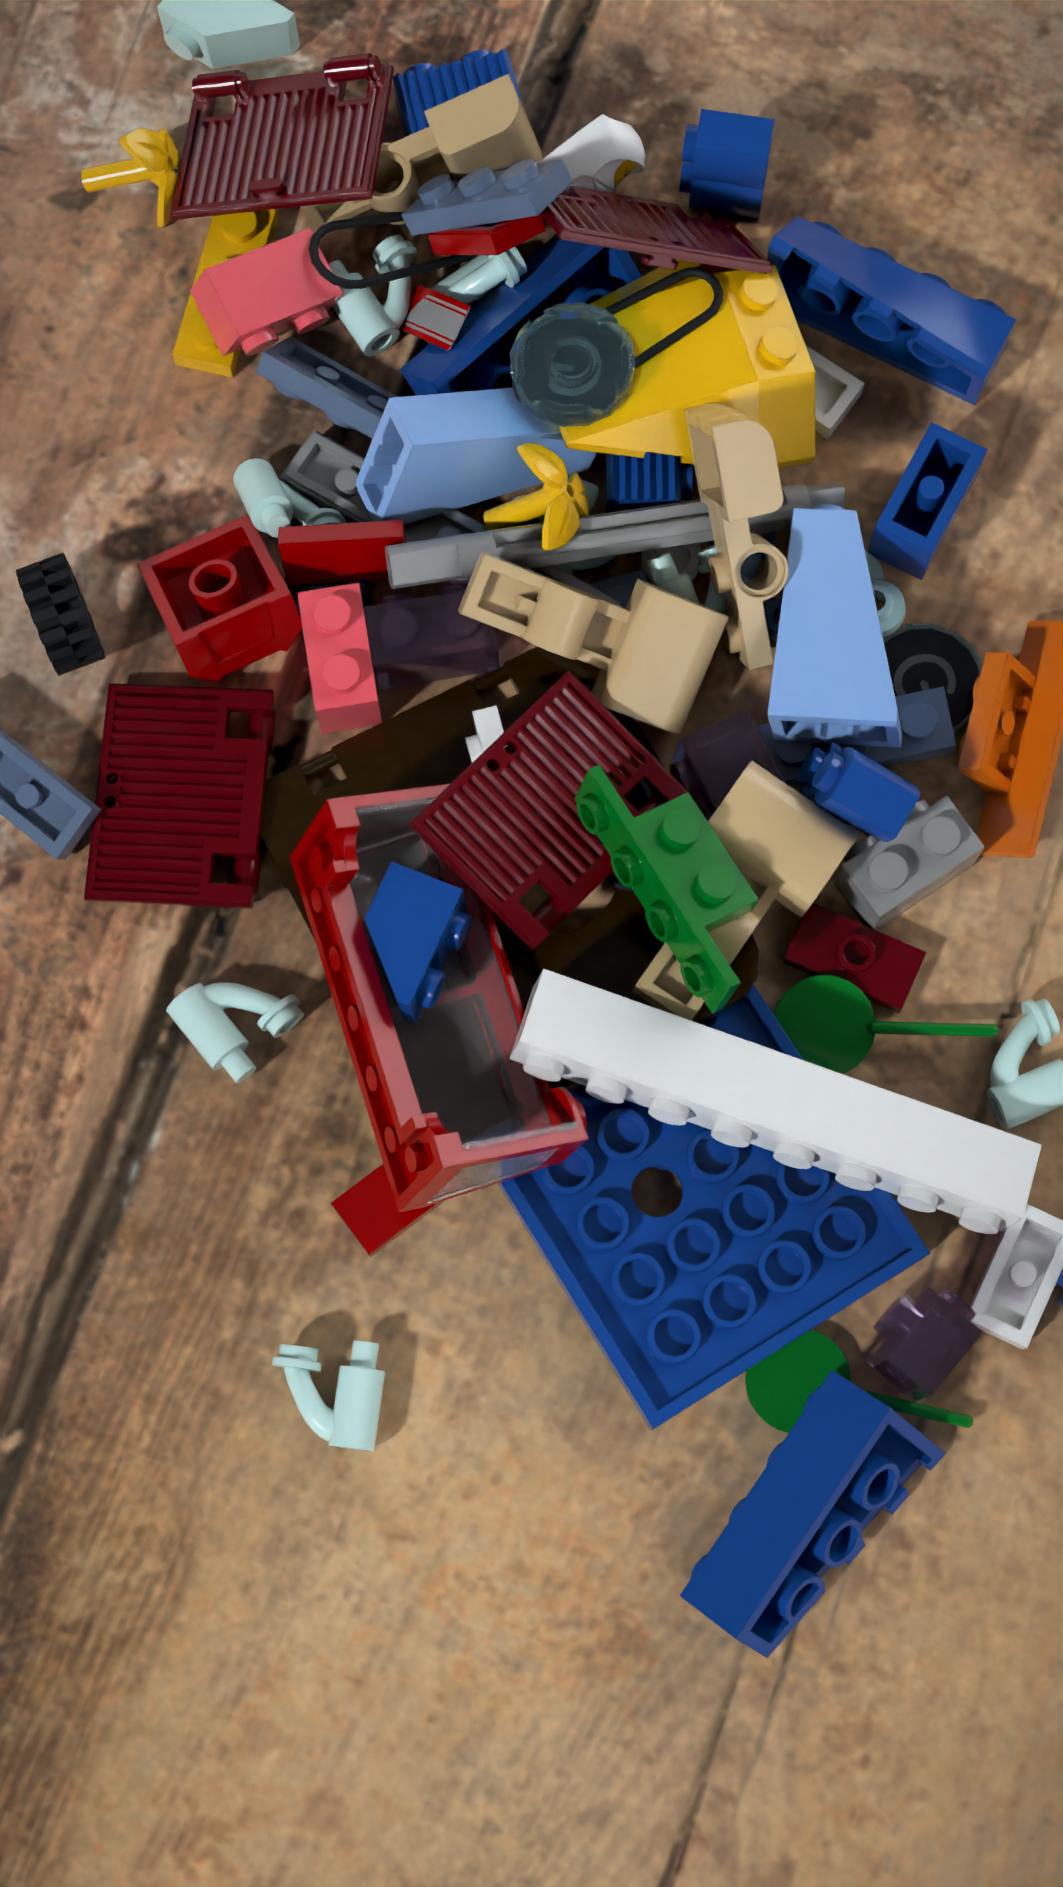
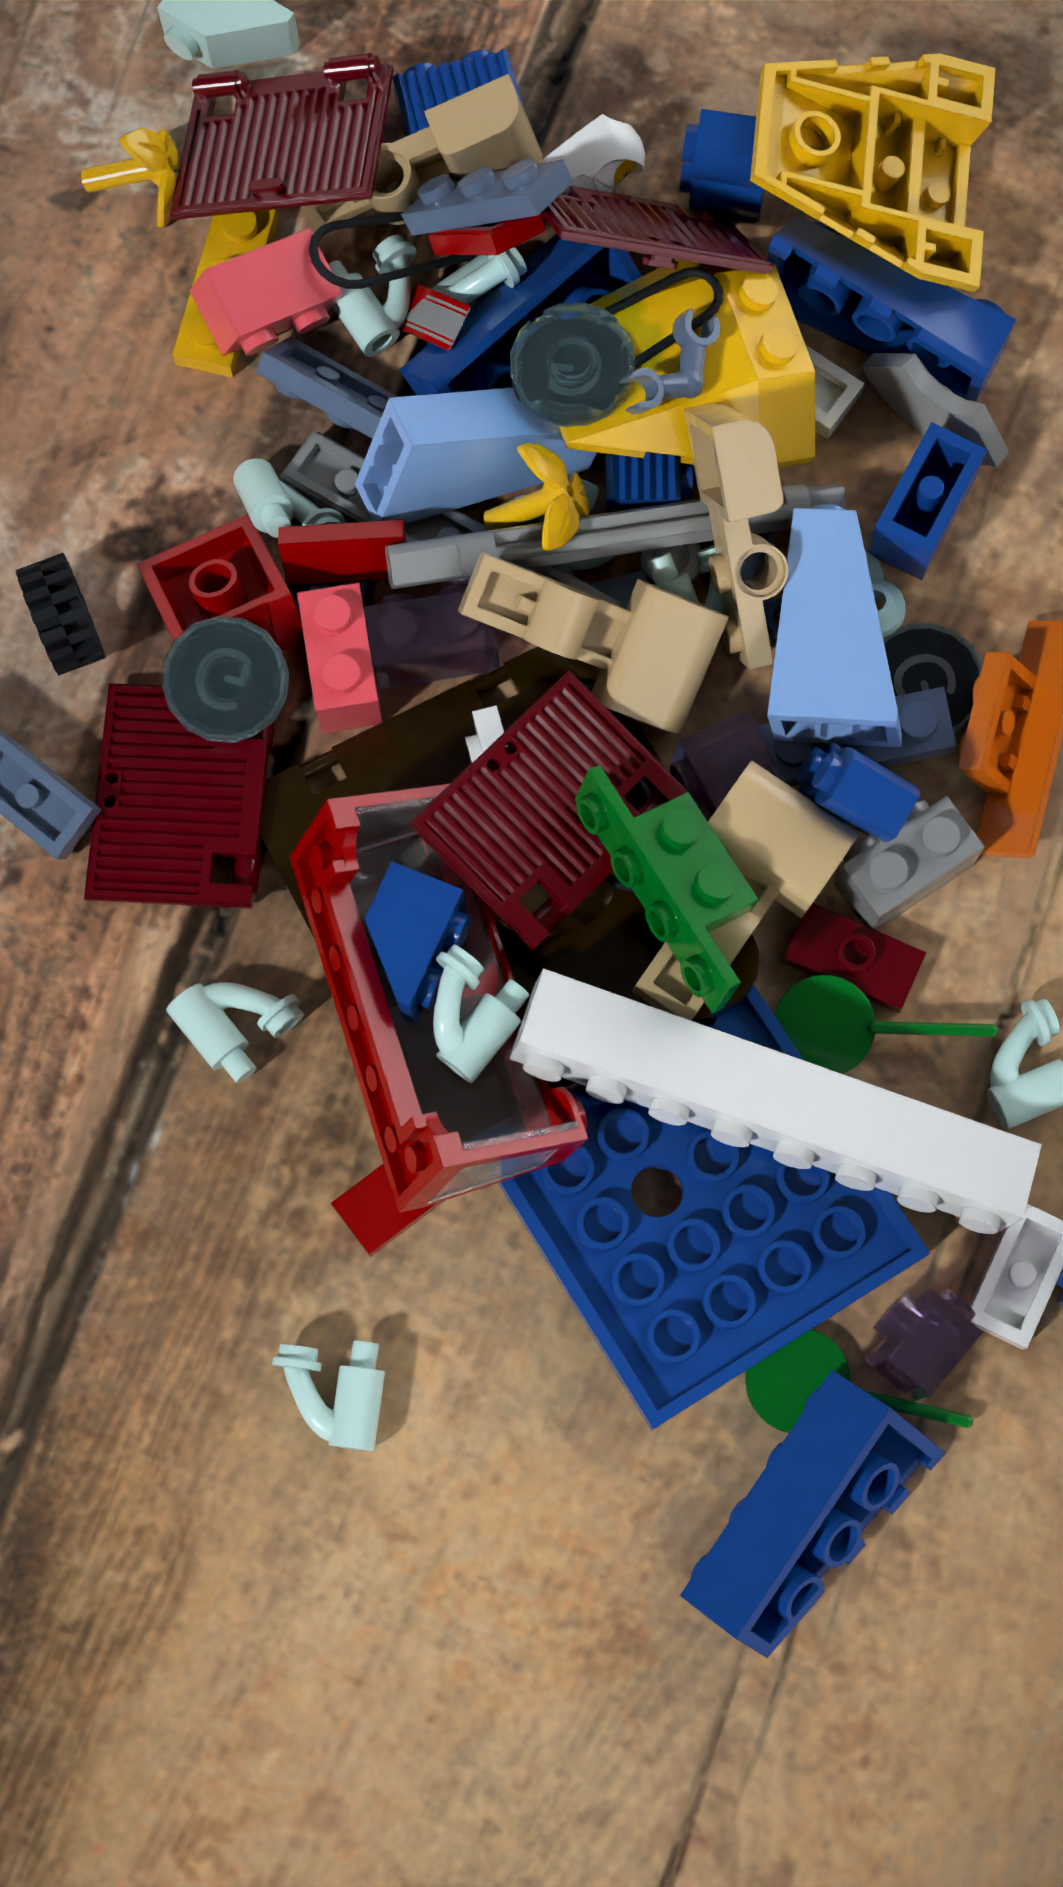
(224, 679): none -> clear light blue tile
(474, 1042): none -> light aqua plant
(689, 379): none -> sand blue arm
(880, 154): none -> yellow wedge
(921, 399): none -> light grey tile

